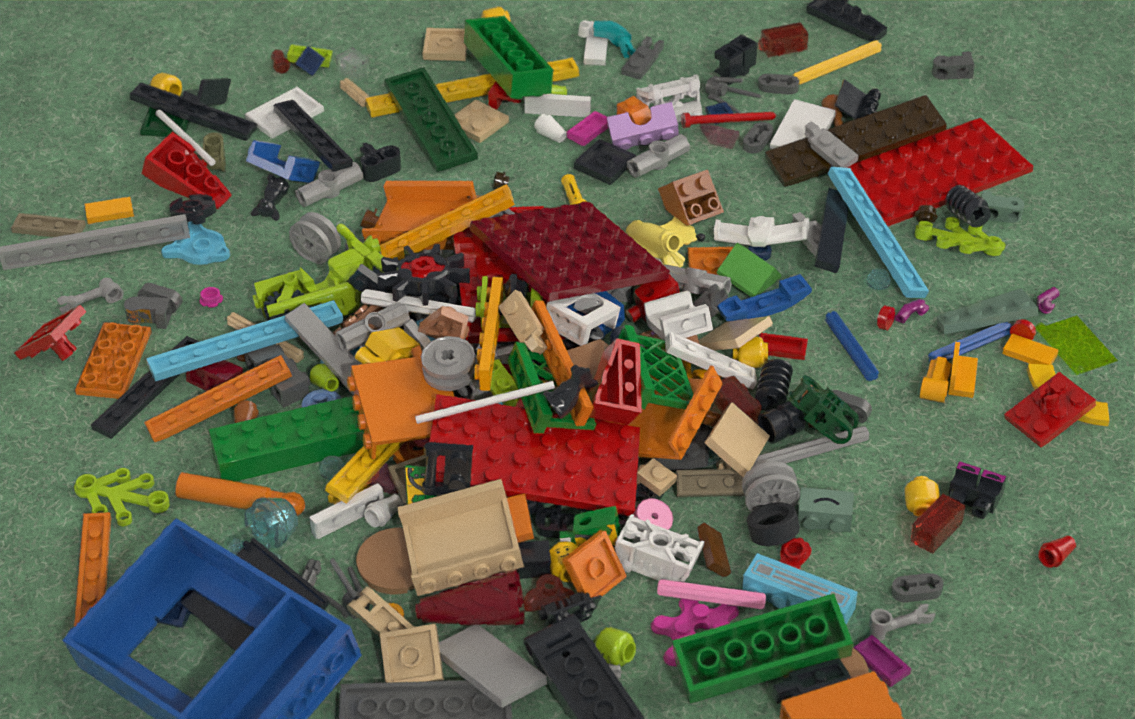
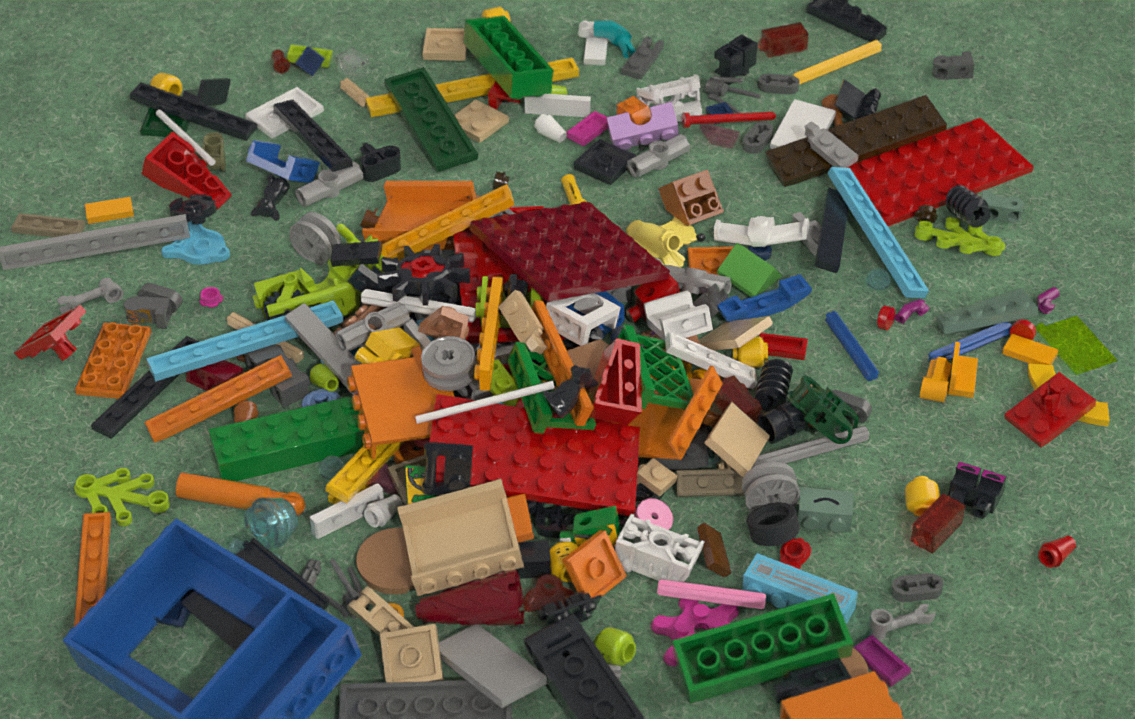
(356, 253): none -> black plate

